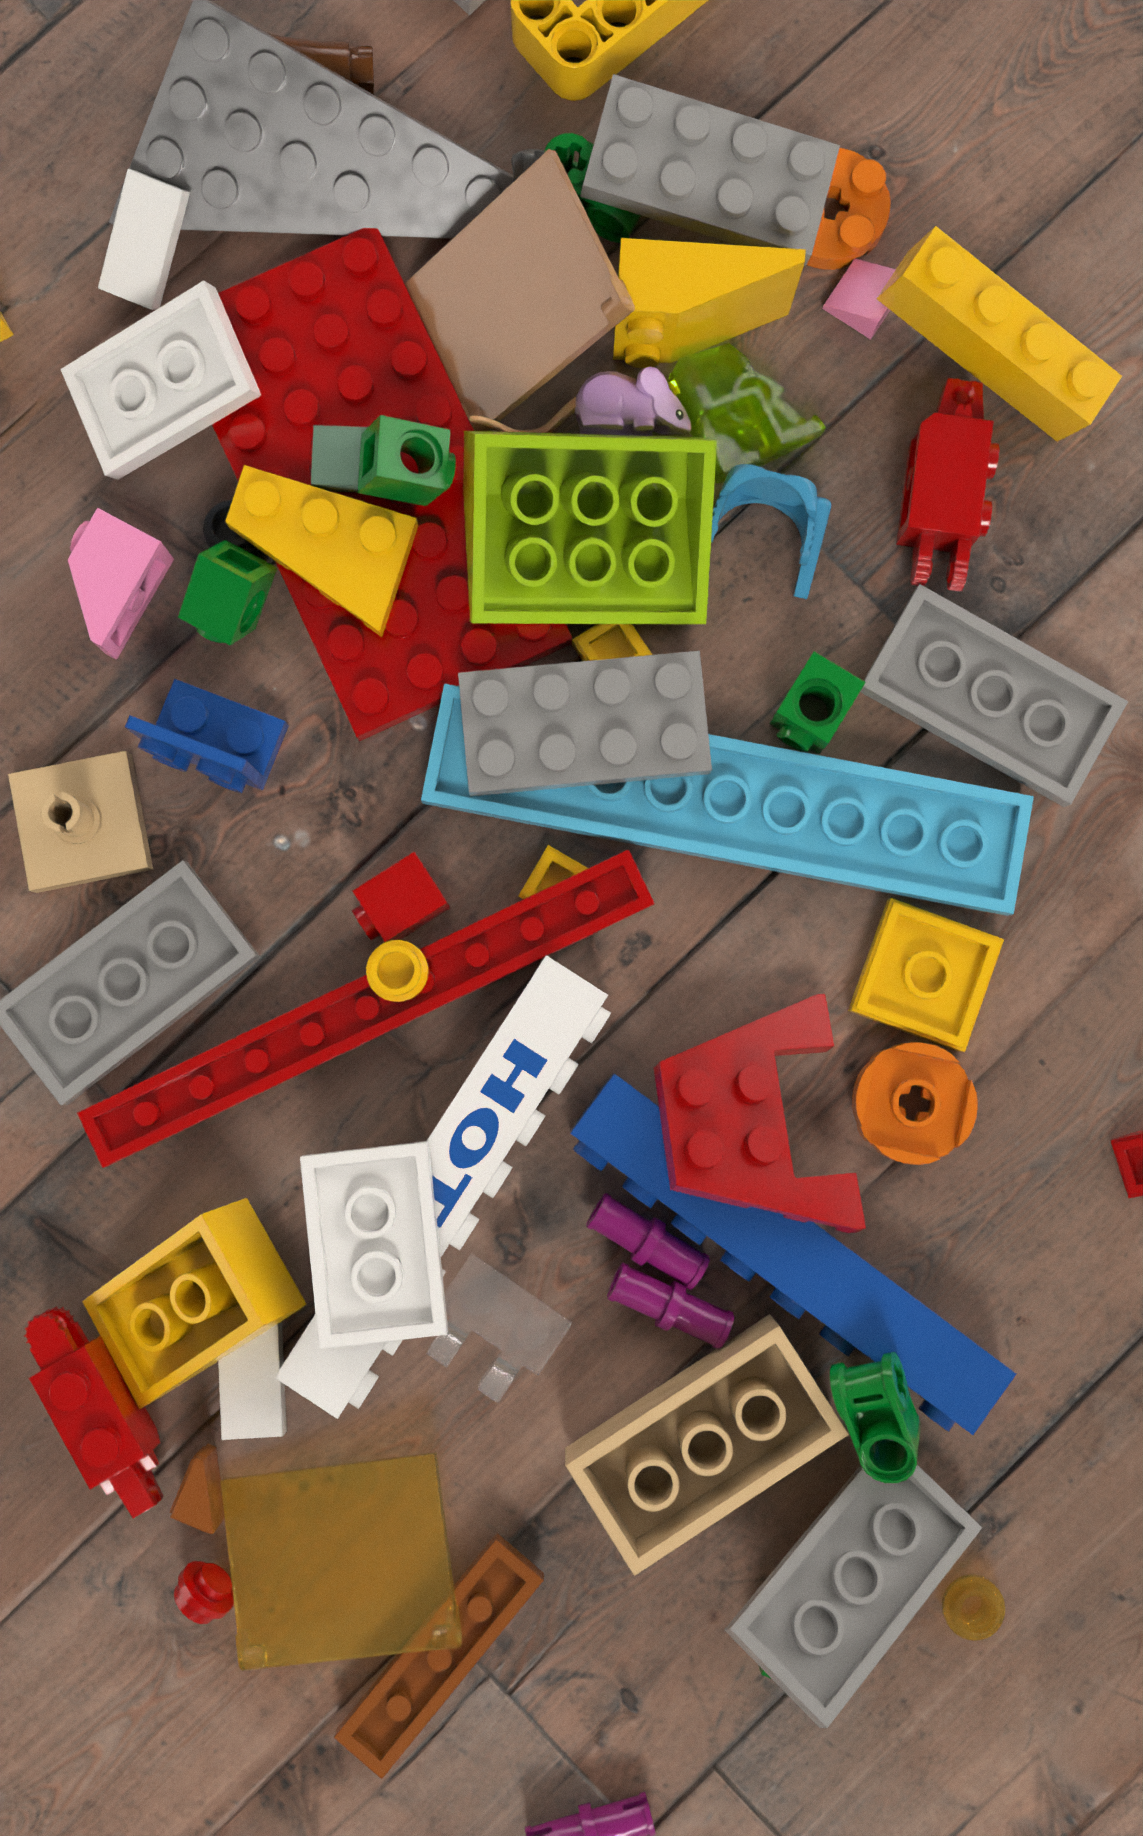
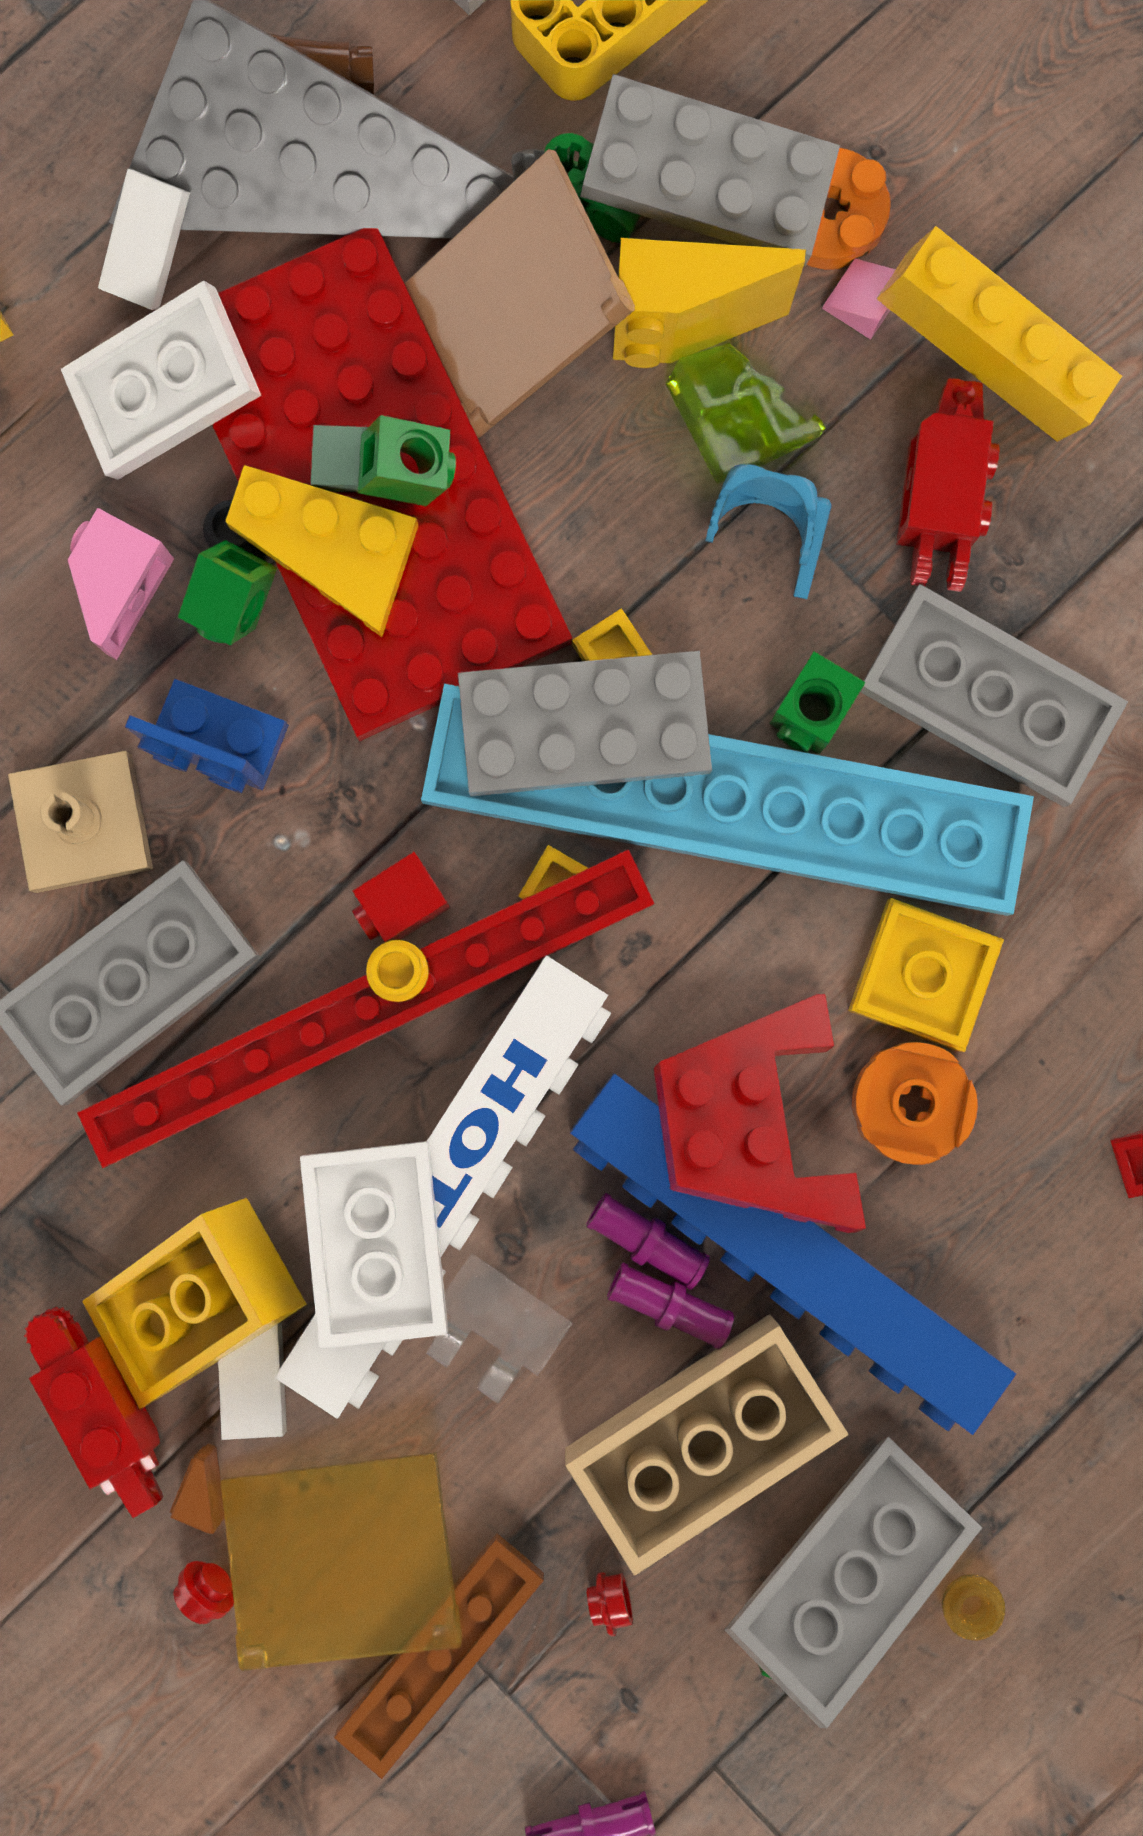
(588, 527): lime slope -> none
(610, 1602): none -> red plate
(617, 406): lavender animal -> none
(877, 1408): green piece -> none

